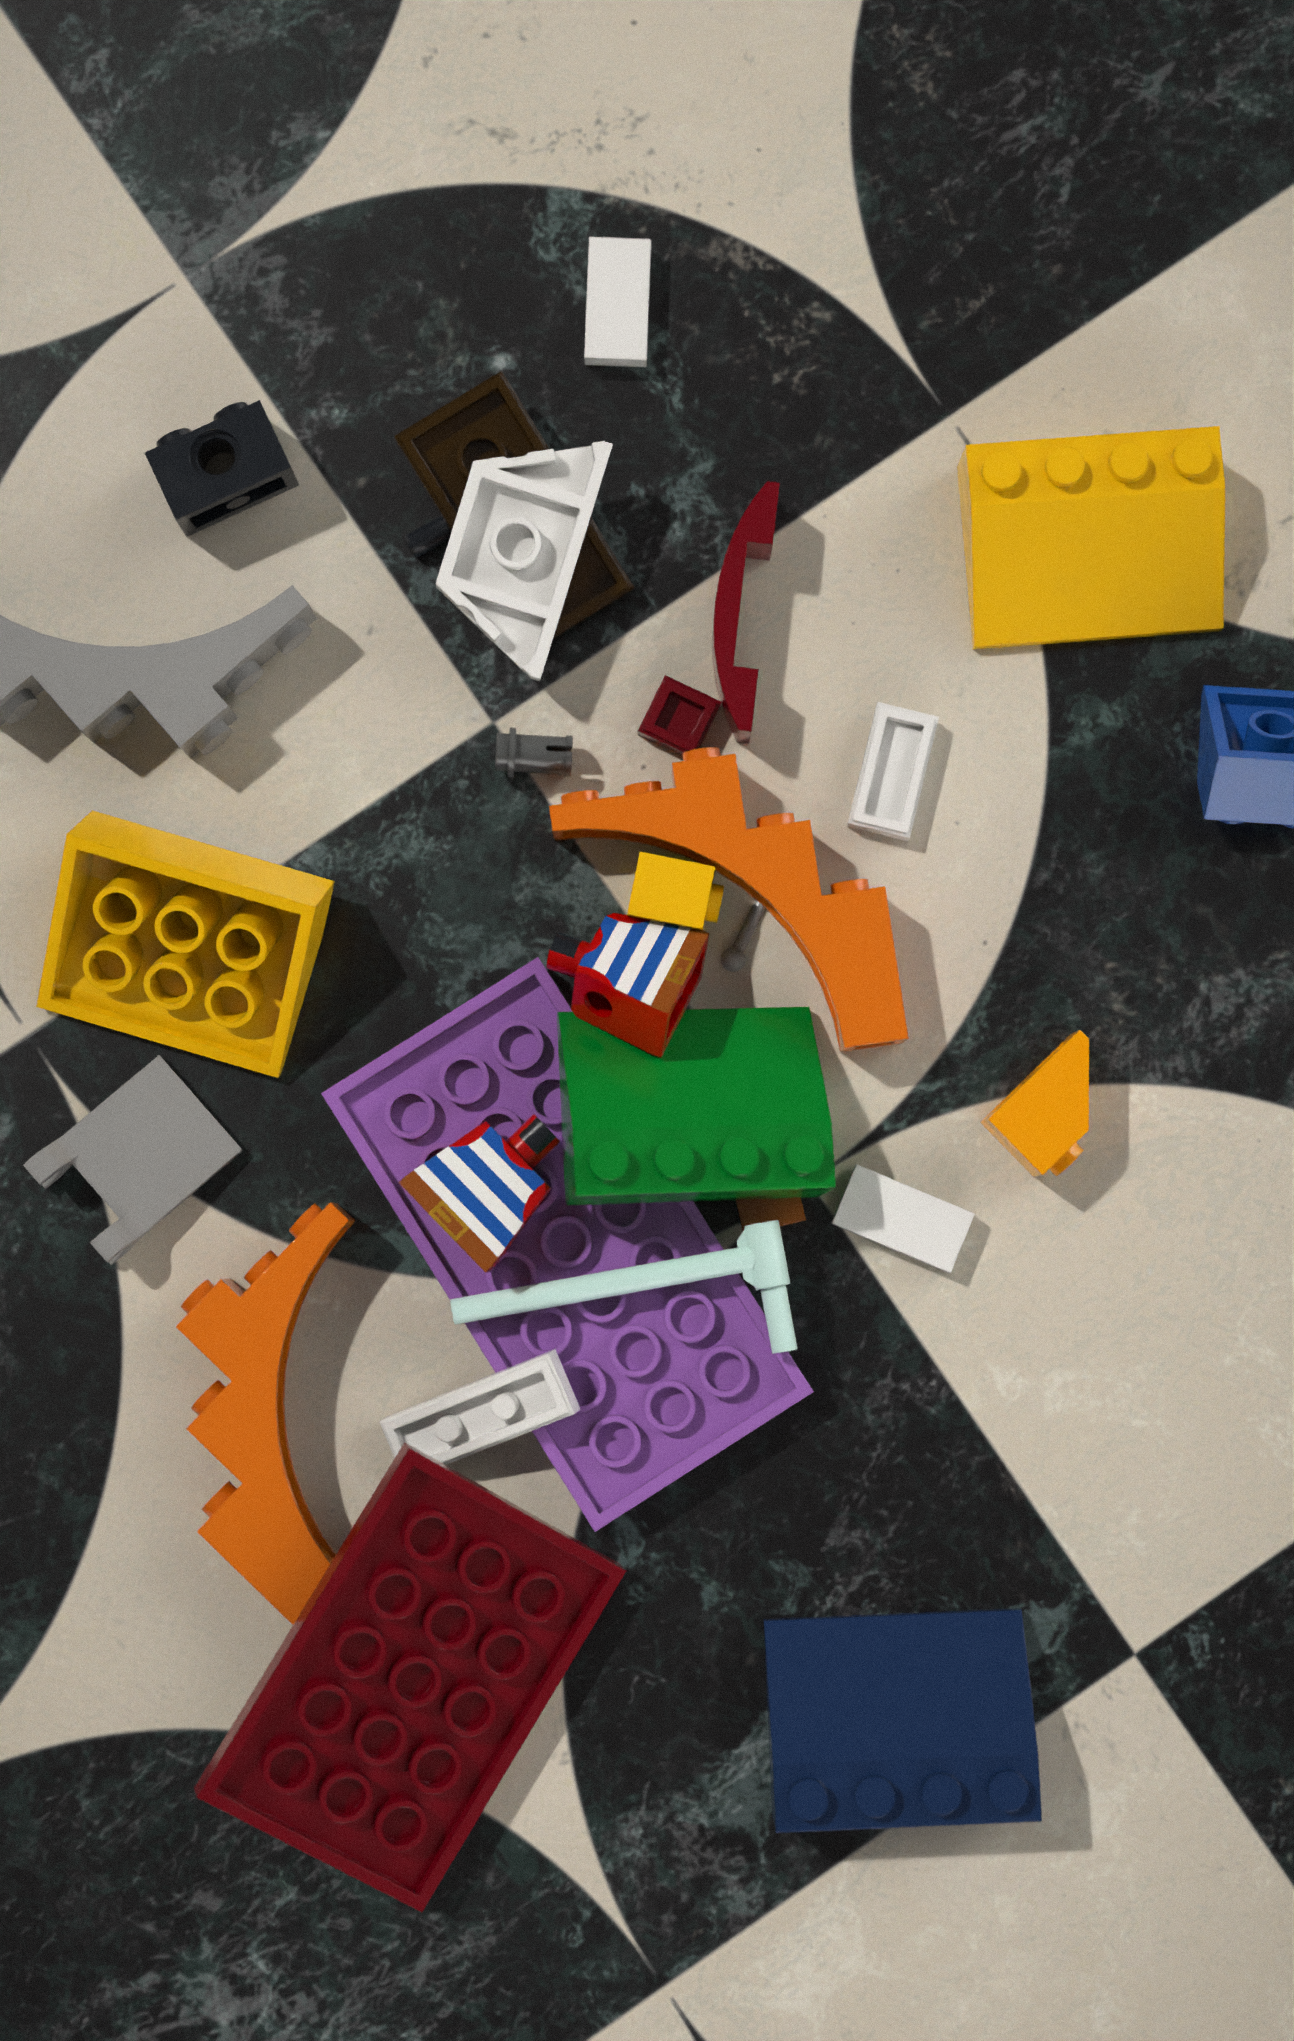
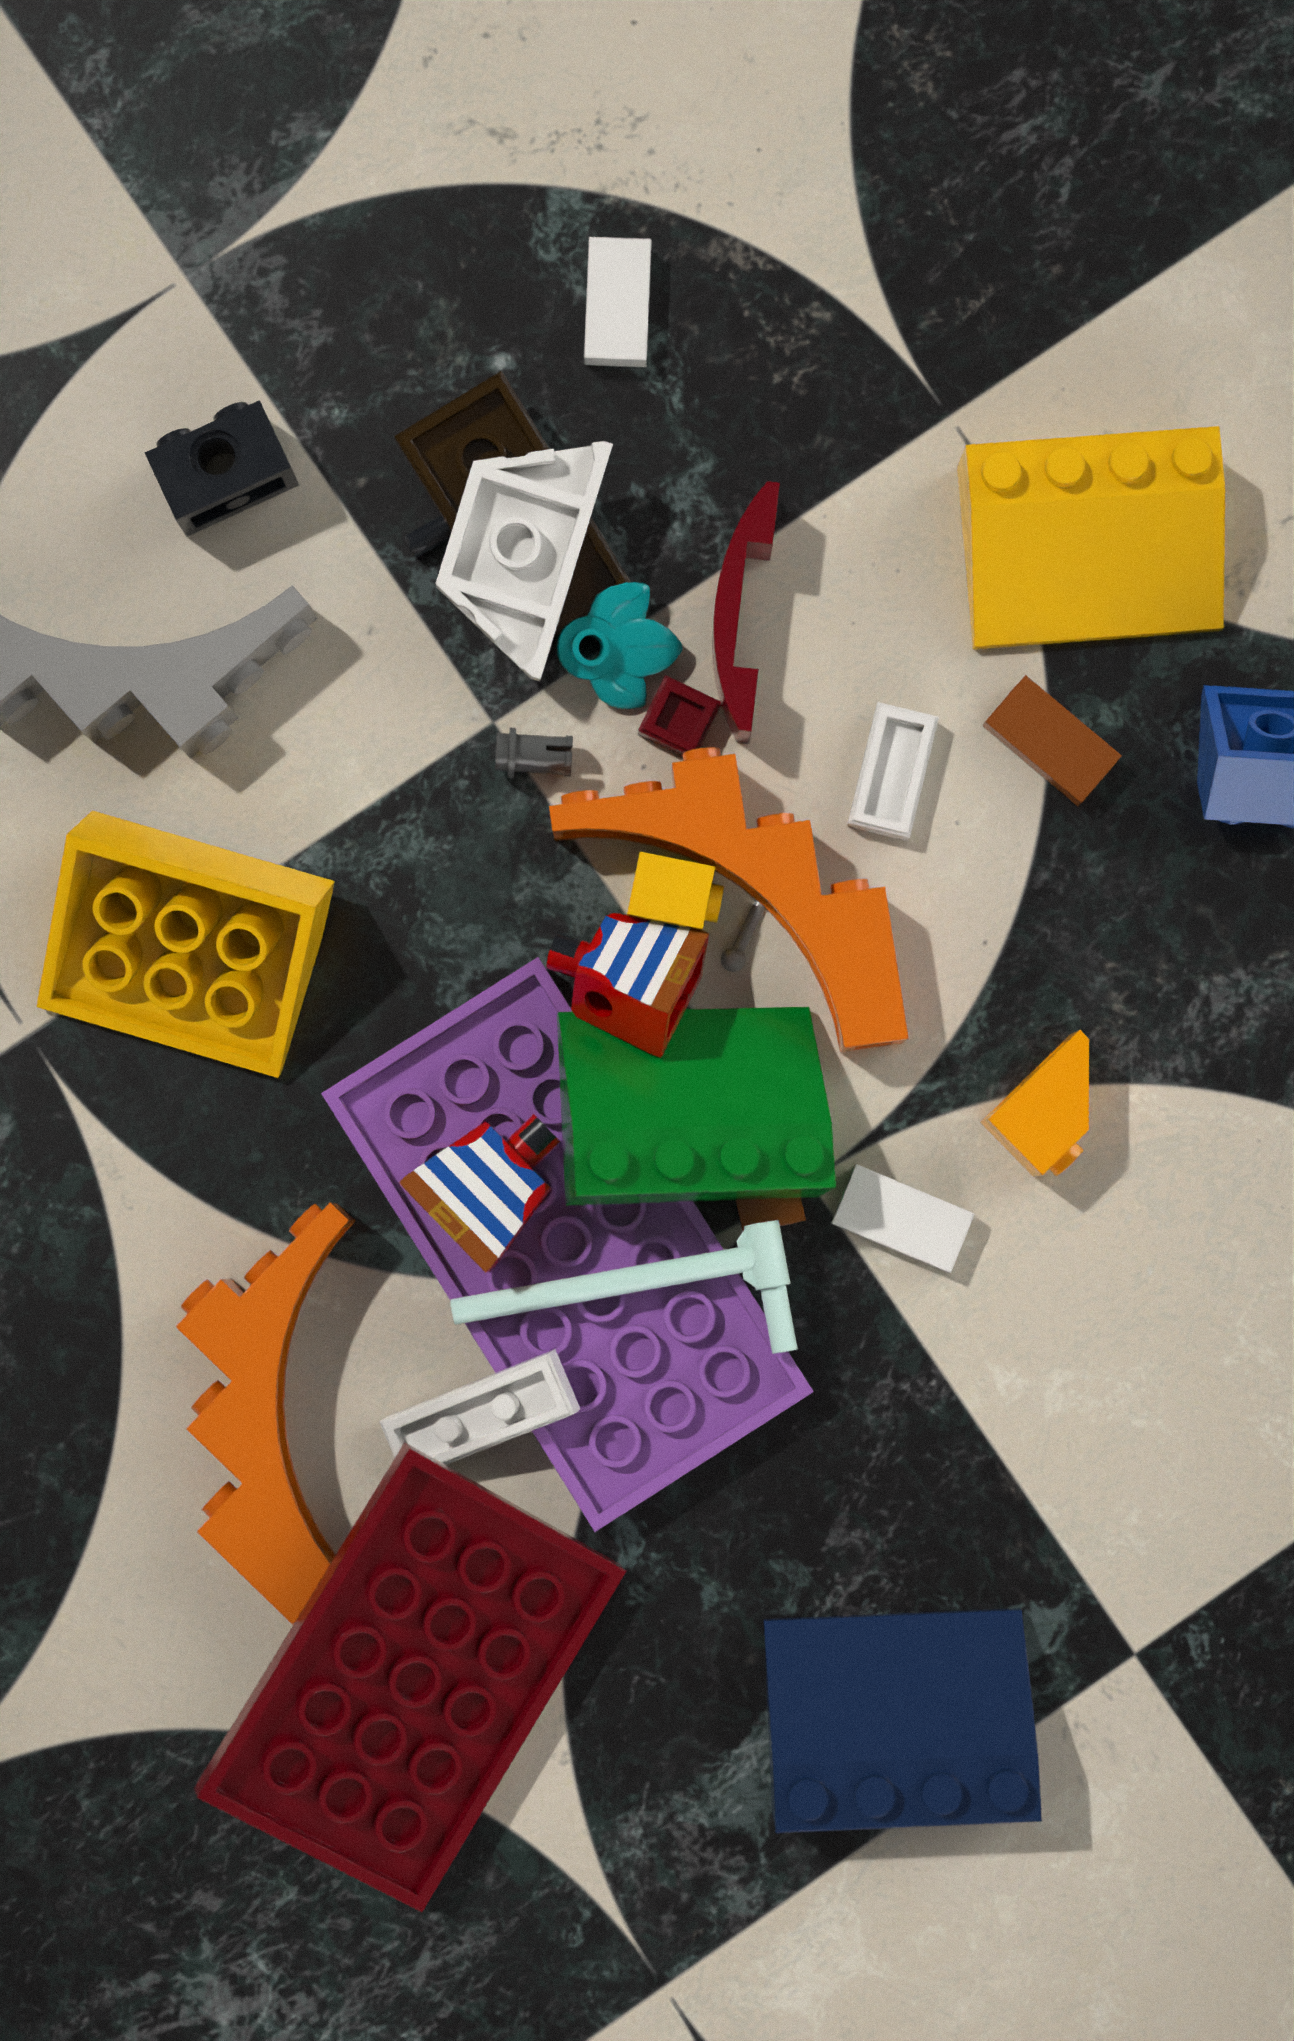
(140, 1153): light grey flag -> none
(628, 645): none -> teal plate
(1051, 740): none -> dark orange tile

